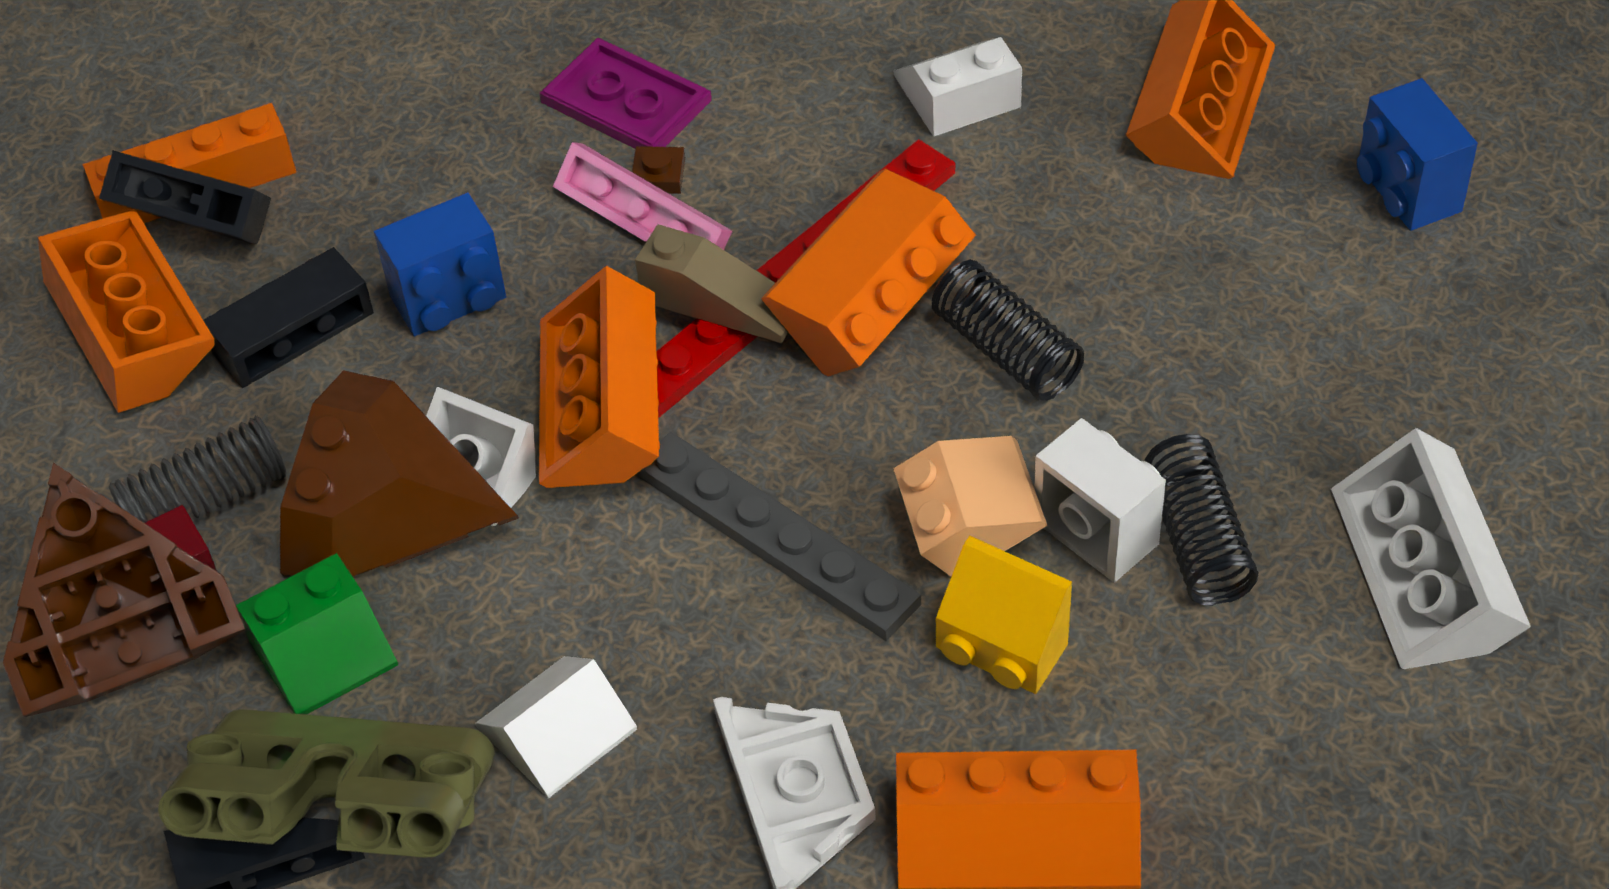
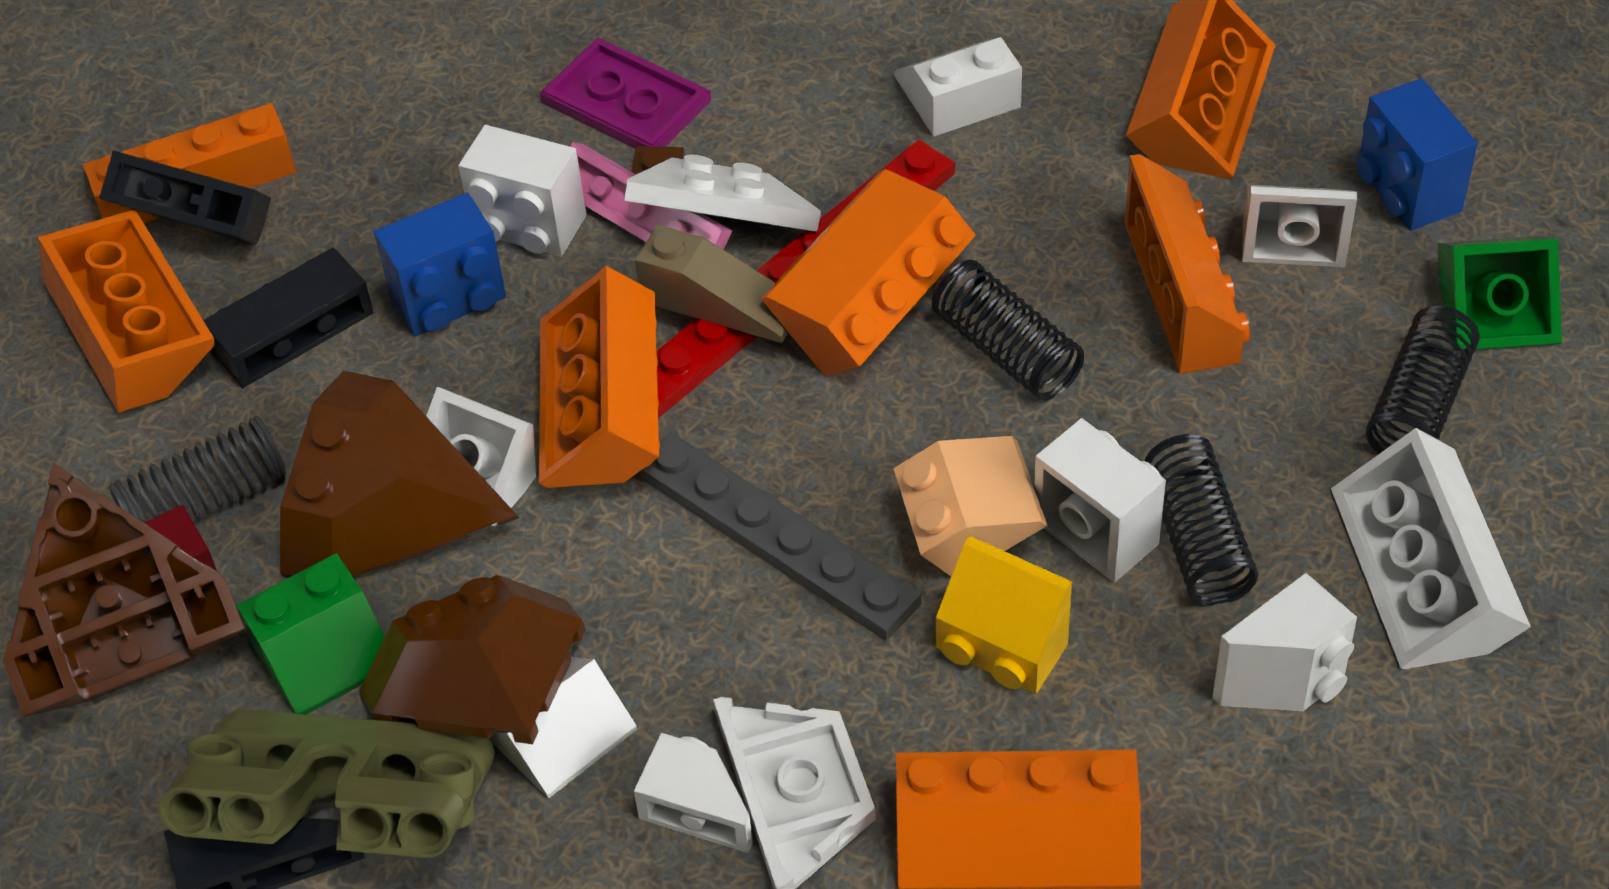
(475, 660): none -> reddish brown wedge
(525, 189): none -> white brick
(692, 793): none -> white slope
(722, 191): none -> white wing
(1182, 269): none -> orange slope
(1287, 651): none -> white slope
(1297, 225): none -> white slope
(1453, 355): none -> black piece
(1504, 288): none -> green slope

